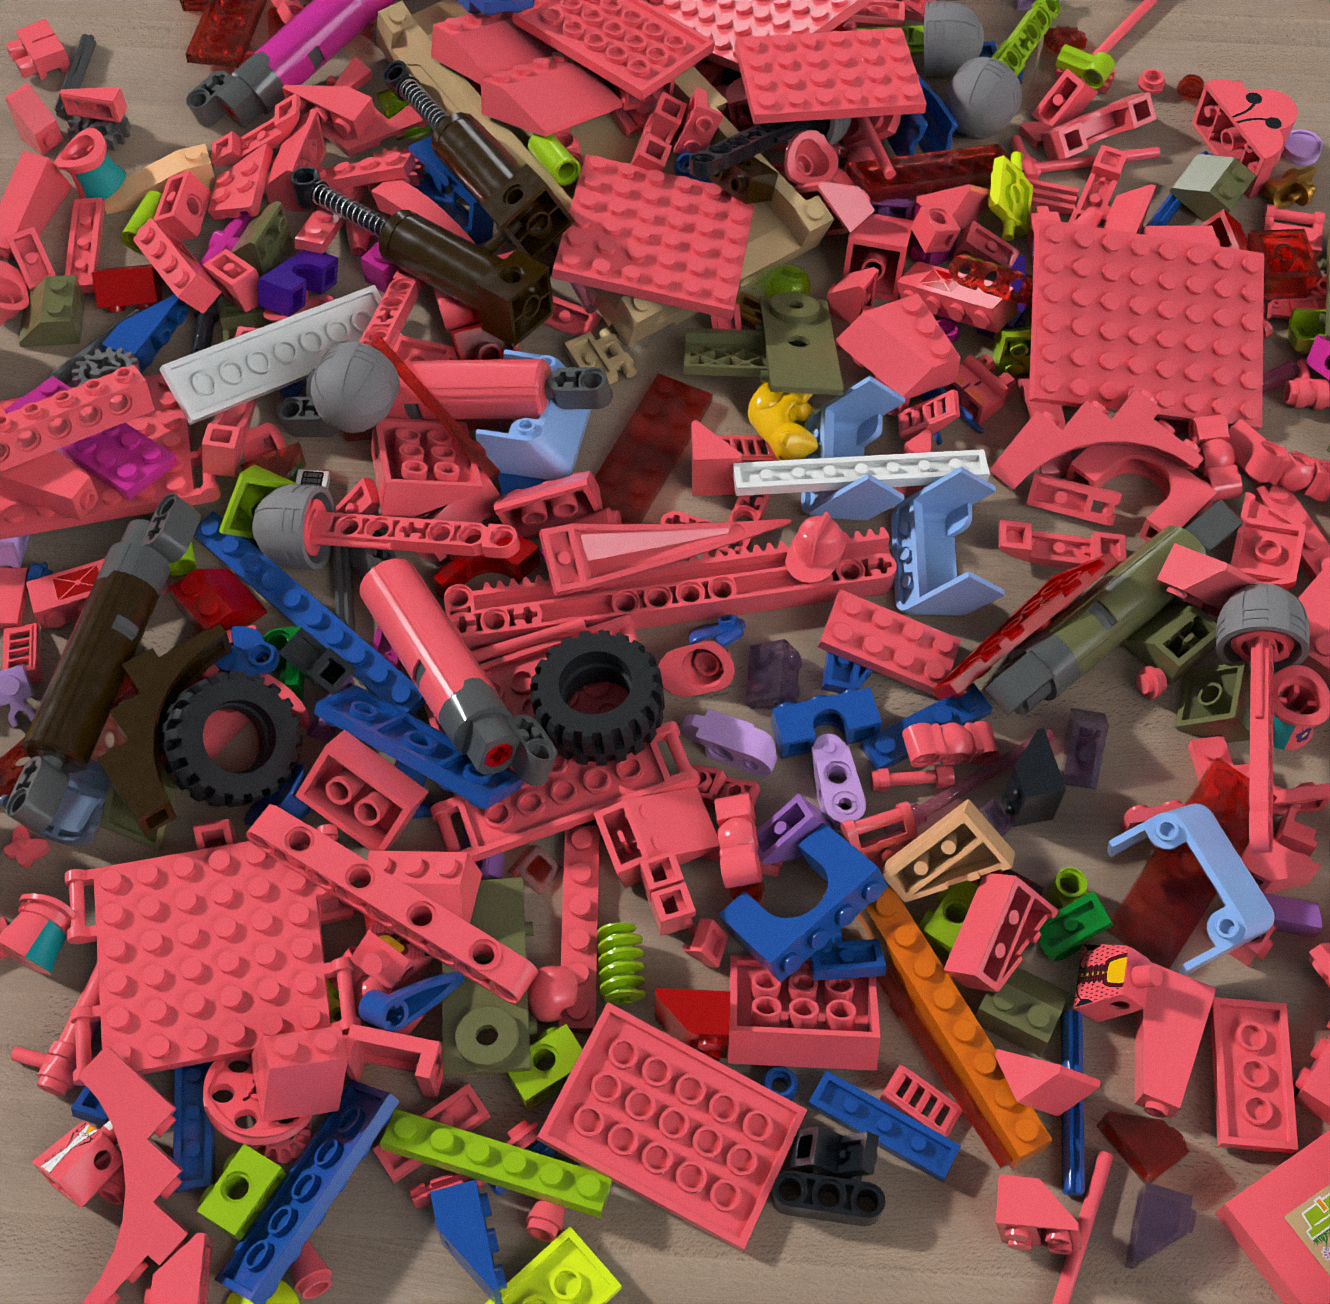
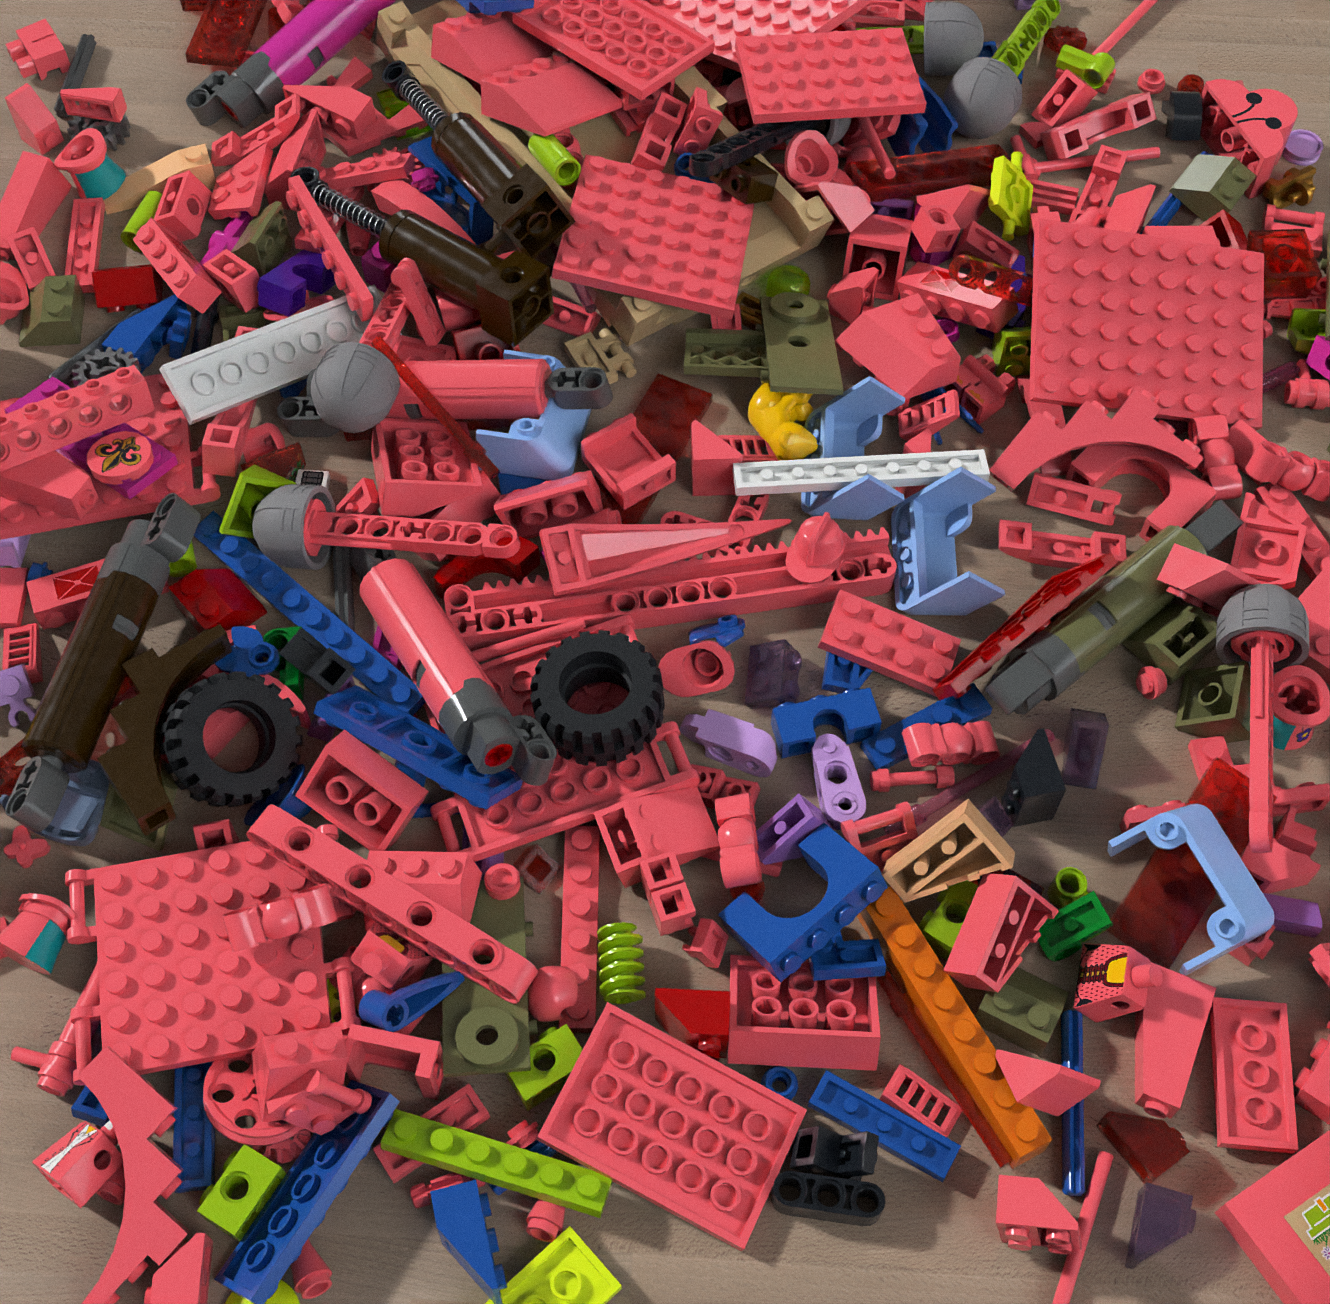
(120, 457): none -> coral tile
(179, 334): none -> blue plate
(280, 917): none -> coral piece
(317, 1103): none -> coral plate
(332, 251): none -> coral plate
(418, 301): none -> coral plate
(424, 179): none -> dark pink plate
(502, 881): none -> coral tile
(626, 462): none -> coral panel
(1184, 115): none -> black brick

